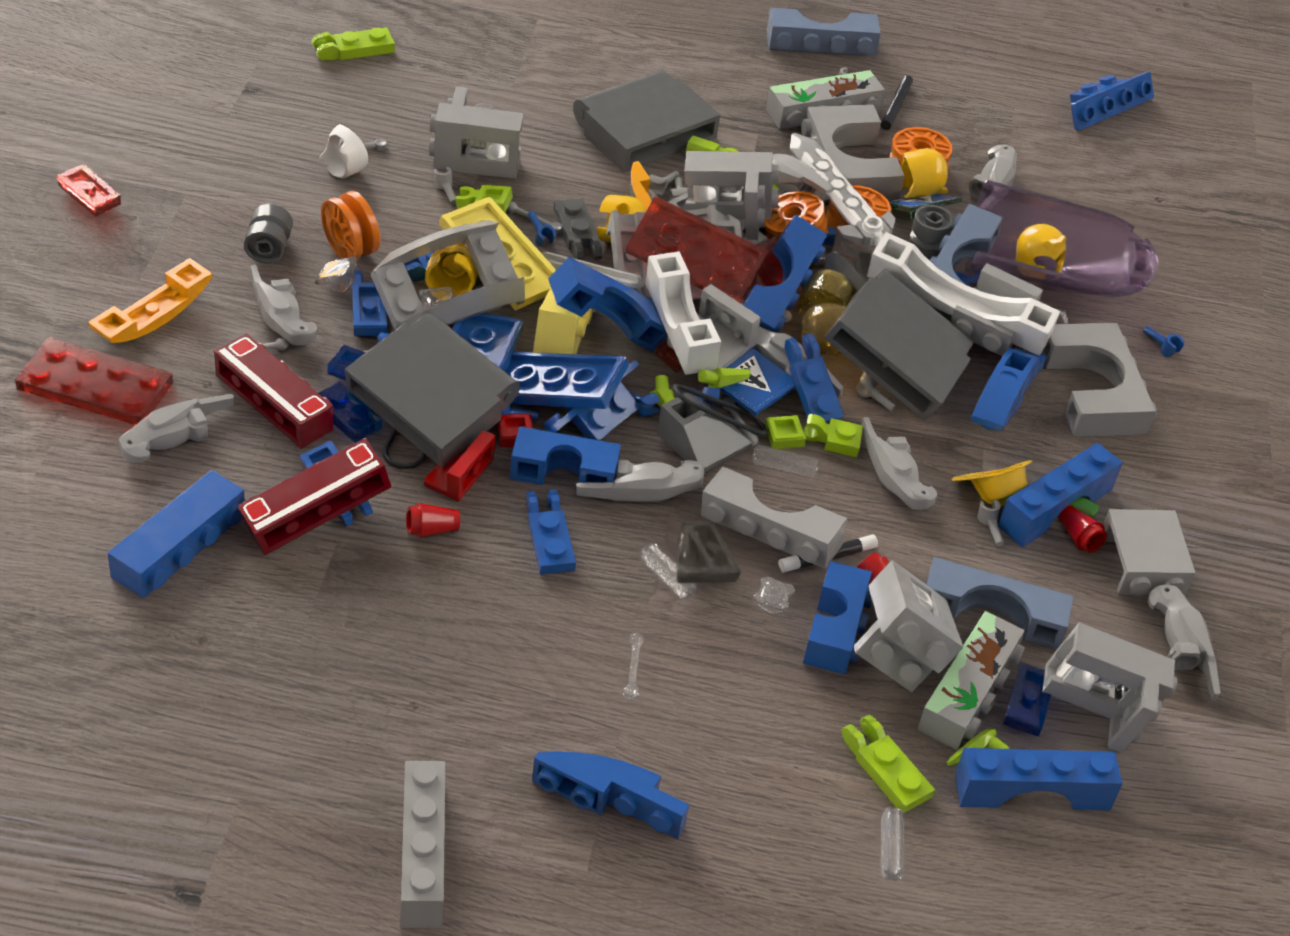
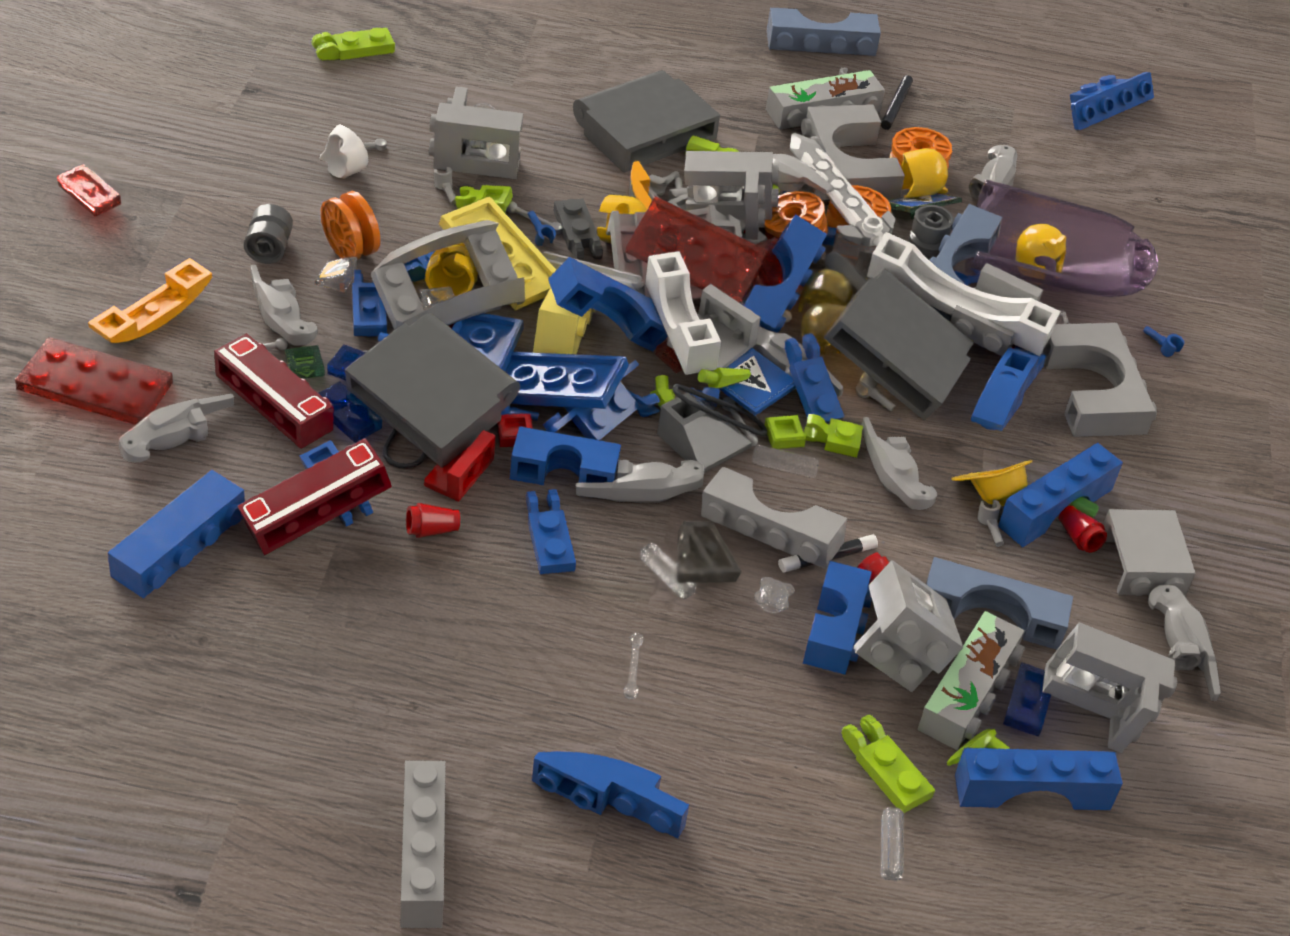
(305, 361): none -> clear green tile

